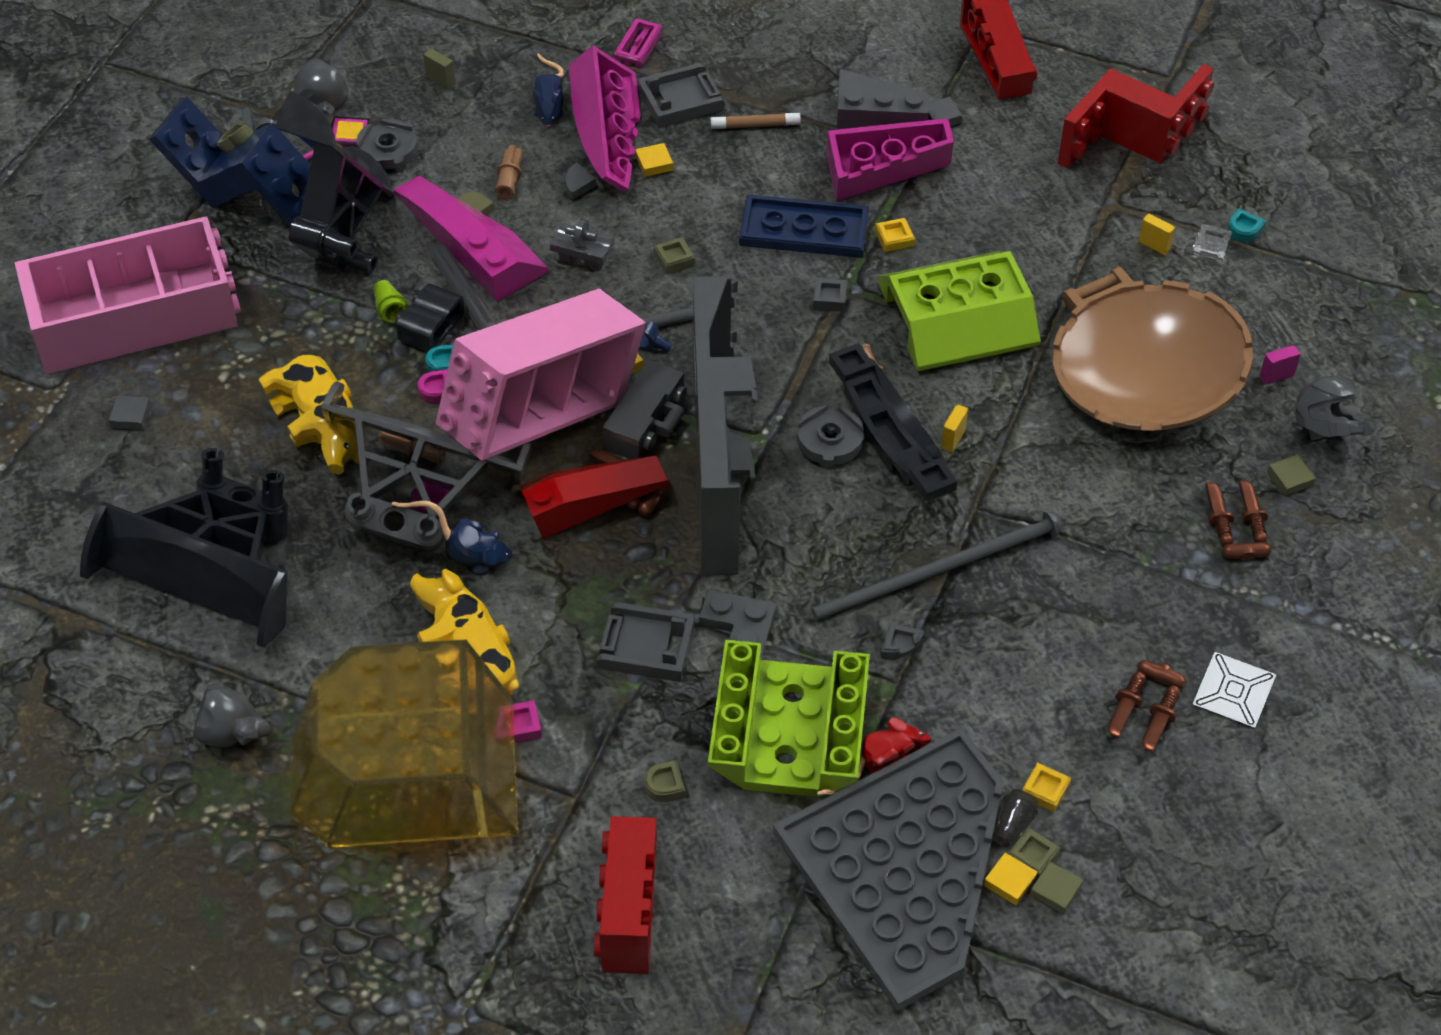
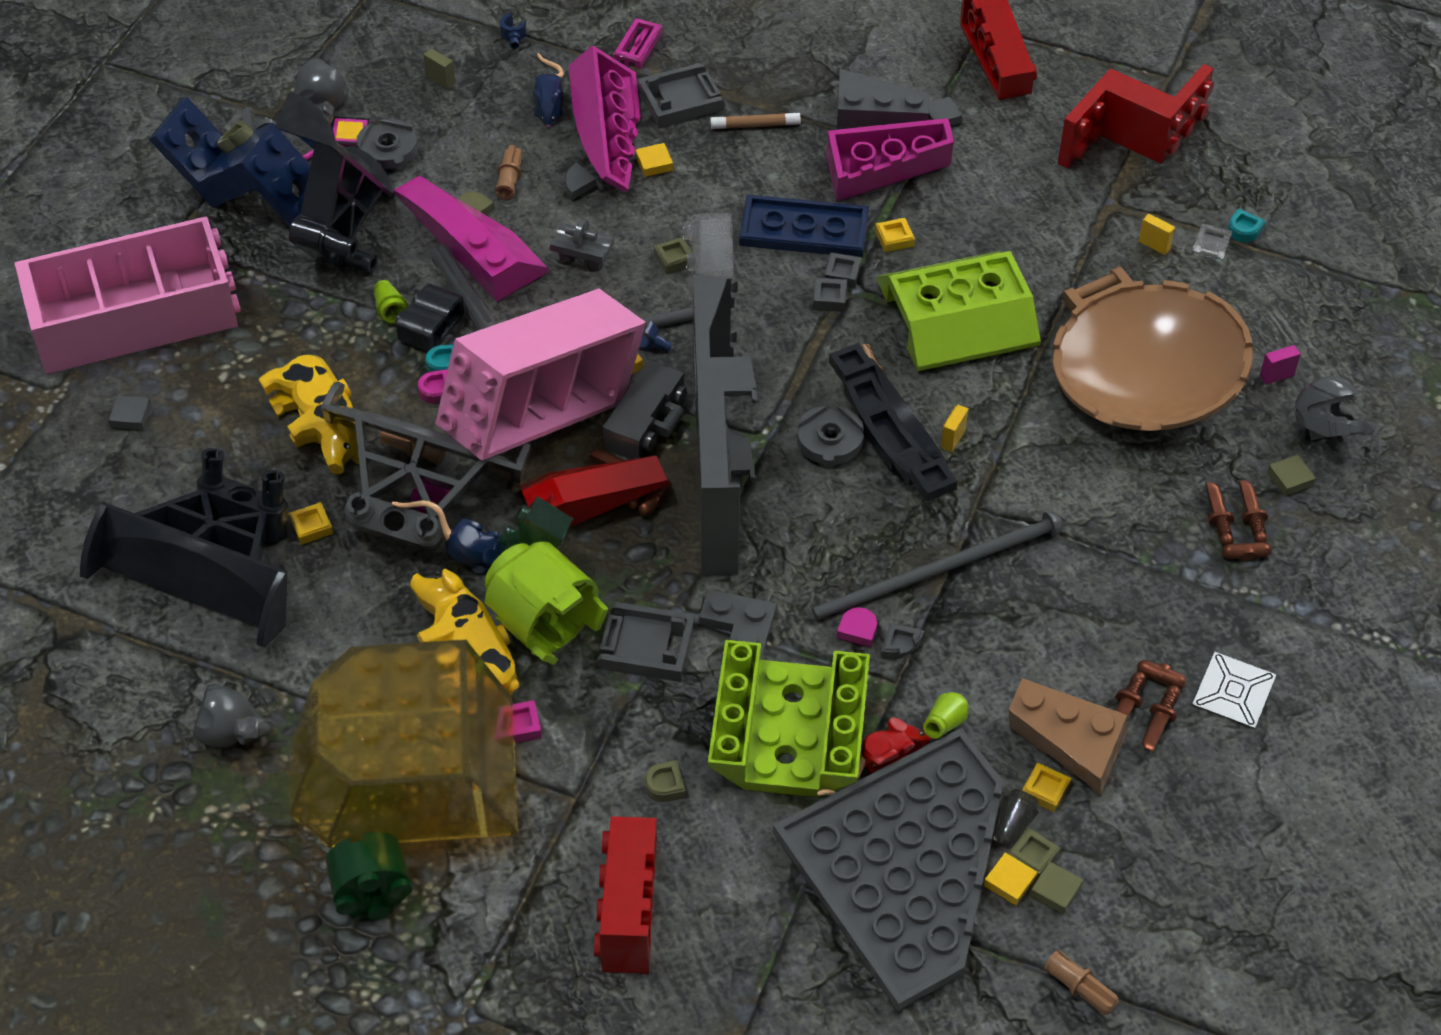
(310, 523): none -> yellow tile
(368, 875): none -> dark green brick
(512, 34): none -> dark blue piece
(536, 524): none -> clear green brick
(542, 597): none -> lime piece
(711, 244): none -> clear brick
(844, 267): none -> dark grey tile
(858, 626): none -> dark pink tile
(946, 714): none -> lime cone
(1069, 730): none -> medium nougat wedge
(1081, 982): none -> medium nougat axle

